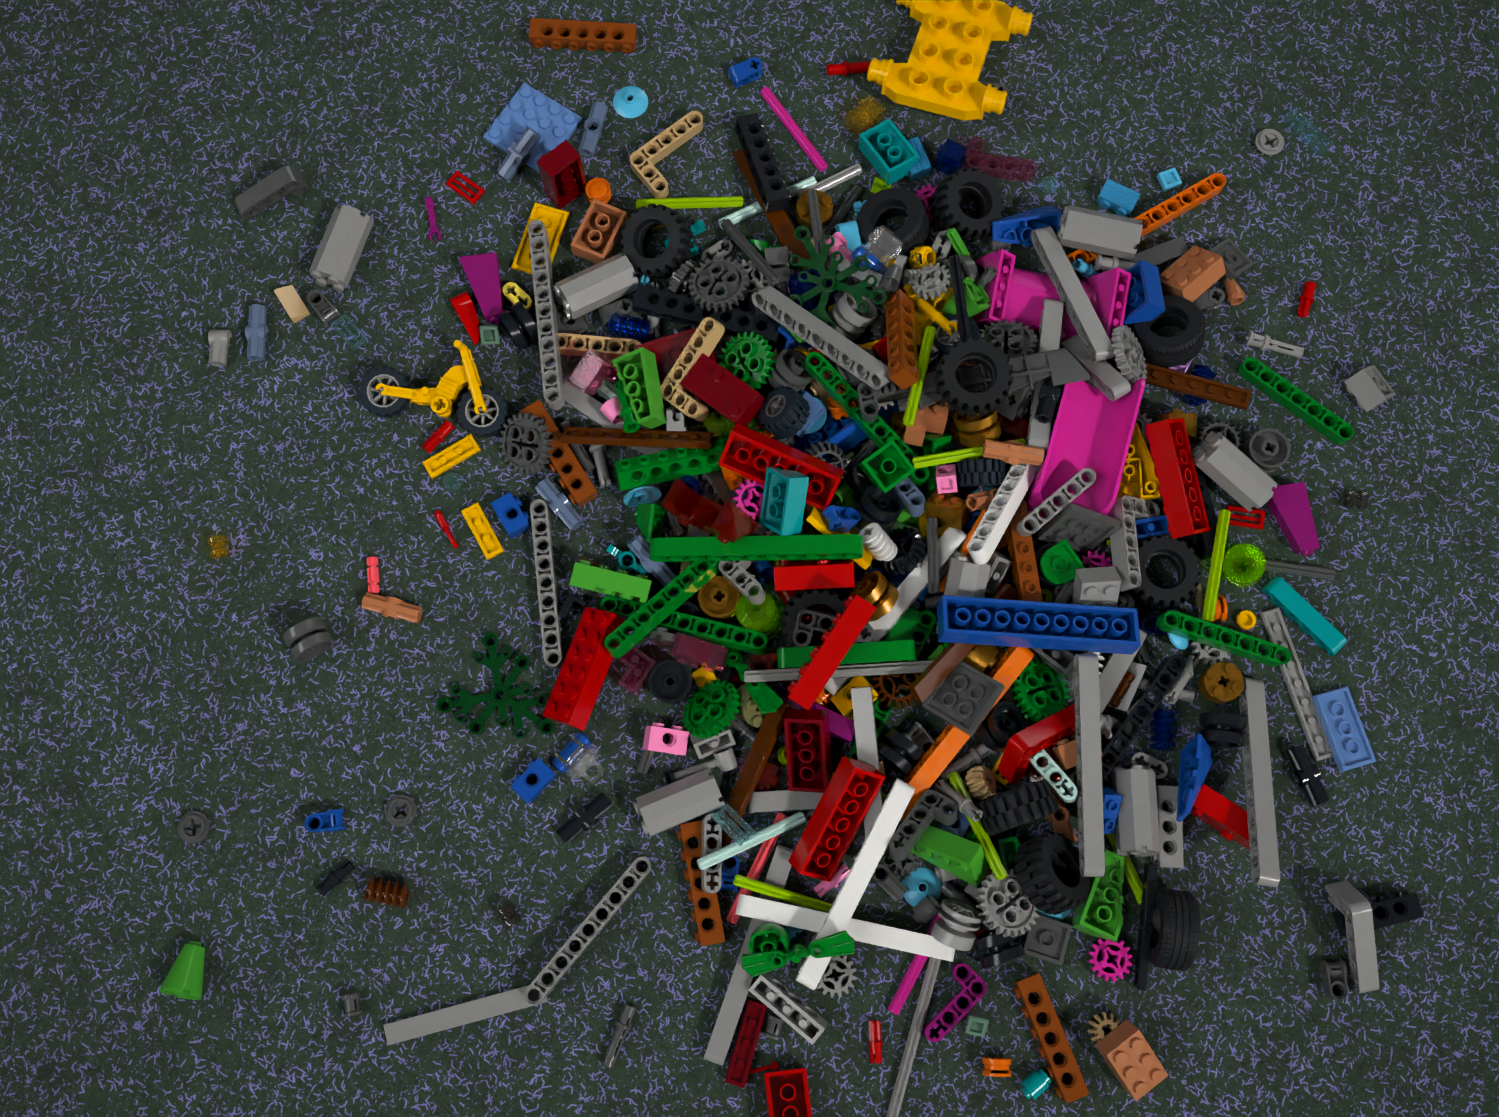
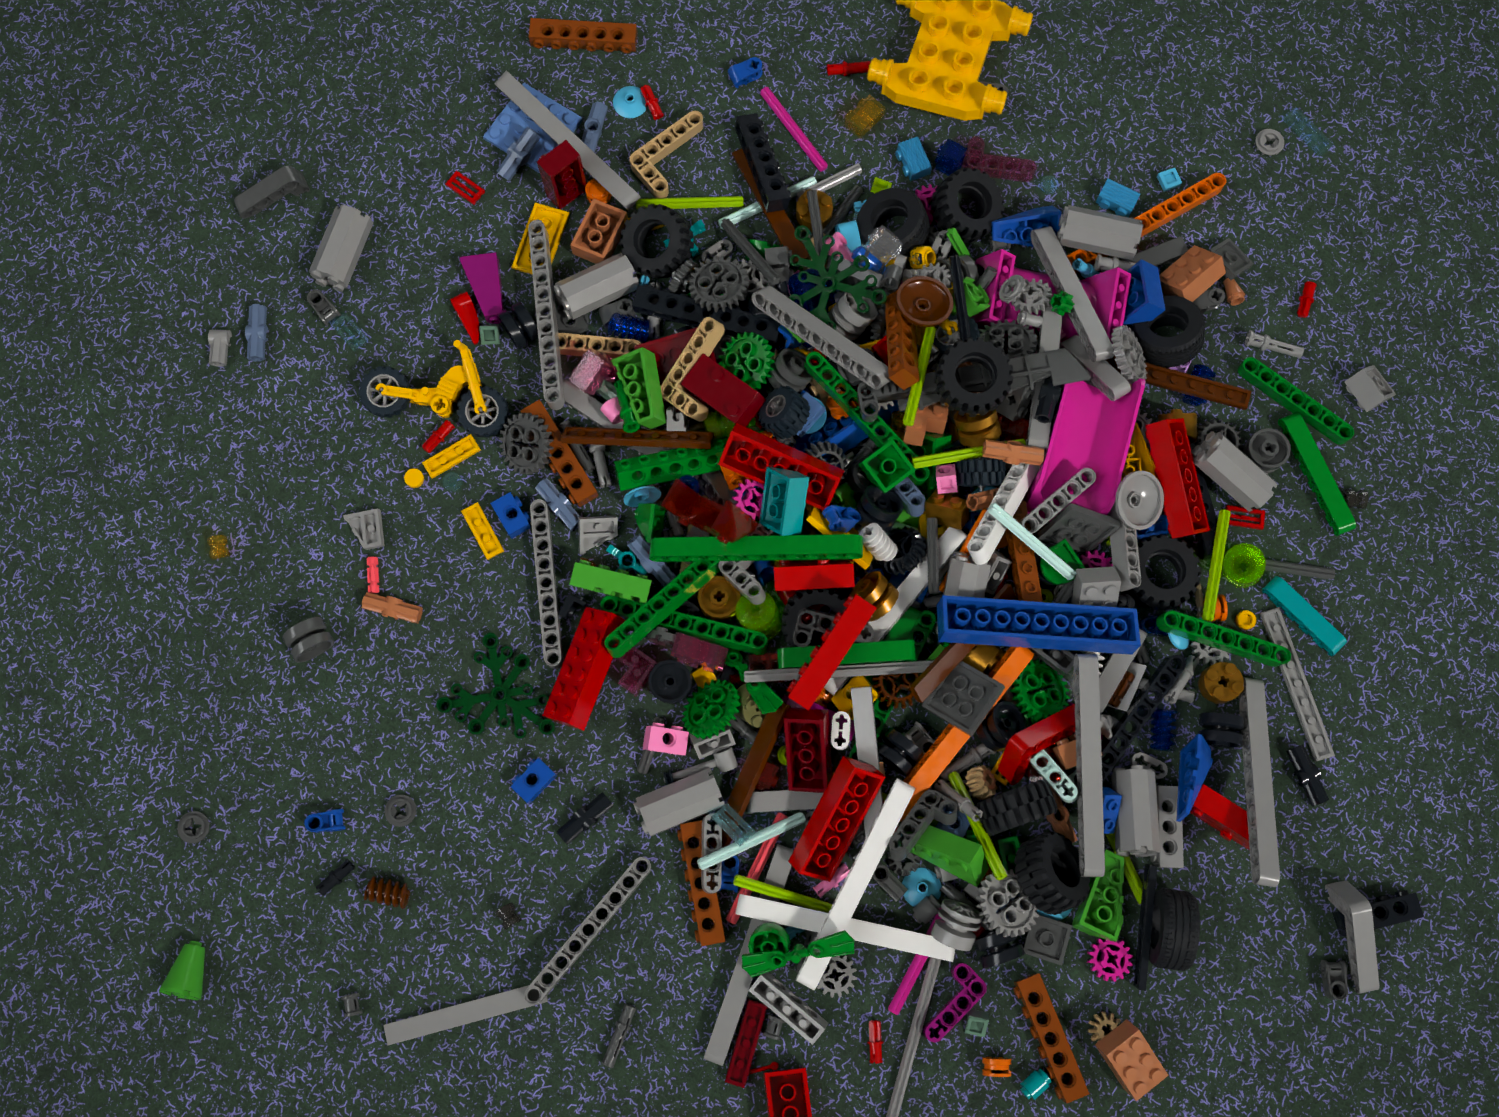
(292, 303): tan slope -> none
(367, 527): none -> light grey wing
(414, 478): none -> yellow tile
(432, 219): magenta piece -> none
(445, 526): red piece -> none
(519, 294): light yellow beam -> none
(559, 132): none -> light grey beam
(577, 758): clear piece -> none
(595, 531): none -> light grey wing
(651, 102): none -> red axle
(845, 731): none -> white beam
(888, 151): teal slope -> none
(927, 294): none -> reddish brown dish
(1006, 293): none -> light grey gear
(1029, 319): none -> light grey pin
(1031, 541): none -> light aqua axle
(1034, 298): none -> light grey gear
(1062, 303): none -> green gear
(1139, 500): none -> light grey dish
(1294, 516): magenta slope -> none
(1319, 476): none -> green beam
(1343, 729): medium blue tile -> none

